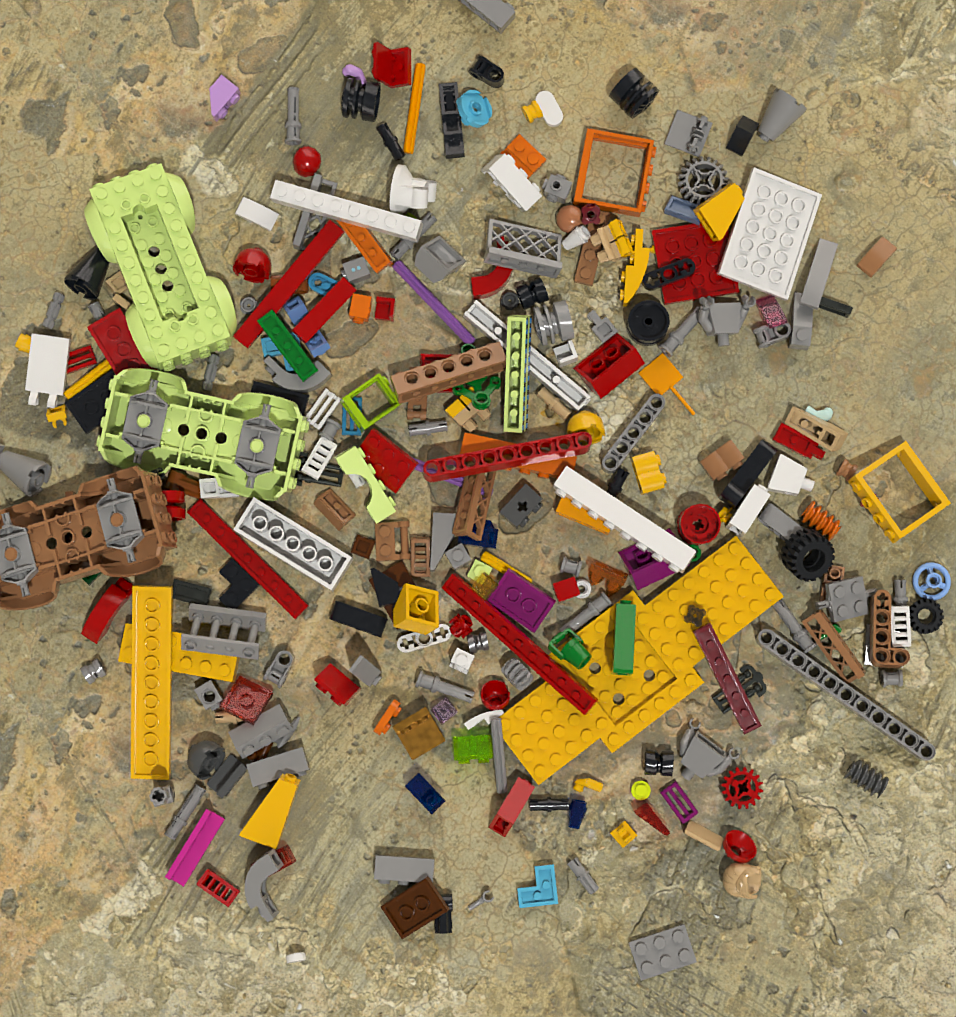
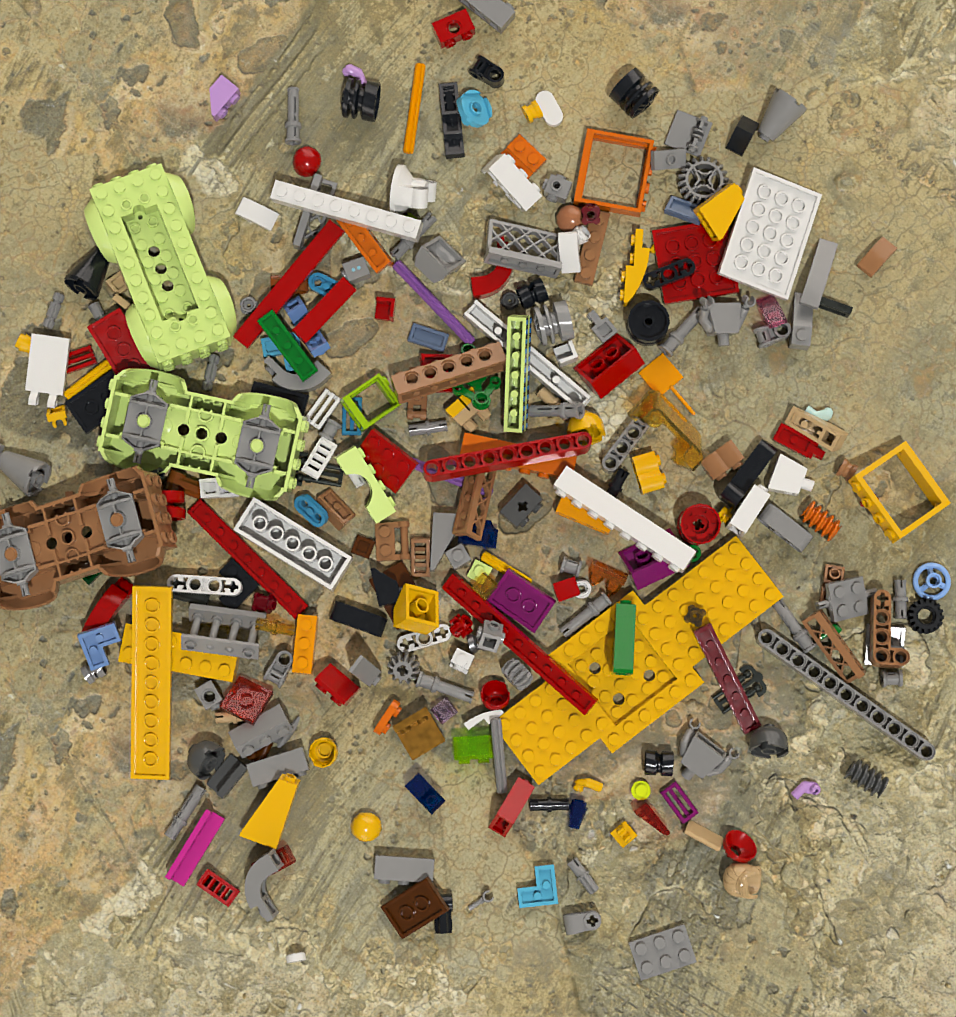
(93, 644): none -> medium blue plate
(162, 796): light grey piece -> none
(204, 587): none -> white beam
(253, 265): red cylinder -> none
(264, 603): none -> dark red brick
(275, 627): none -> clear yellow pin
(305, 644): none -> light orange brick
(311, 511): none -> dark azure plate
(323, 752): none -> yellow hair
(360, 308): orange brick -> none
(366, 826): none -> yellow hair
(390, 141): black pin -> none
(391, 66): red bracket -> none
(396, 667): none -> light grey gear
(428, 338): none -> sand blue tile
(458, 20): none -> red brick
(490, 635): none -> light grey brick
(563, 410): none -> light grey pin
(569, 252): none -> white slope
(573, 651): green piece -> none
(577, 922): none -> light grey piece
(614, 241): hips -> none
(657, 410): none -> clear yellow windscreen
(668, 159): none -> light grey plate
(753, 794): red gear -> none
(768, 741): none -> dark grey cylinder
(799, 546): black tyre -> none
(806, 787): none -> lavender arm
(907, 634): white slope -> none

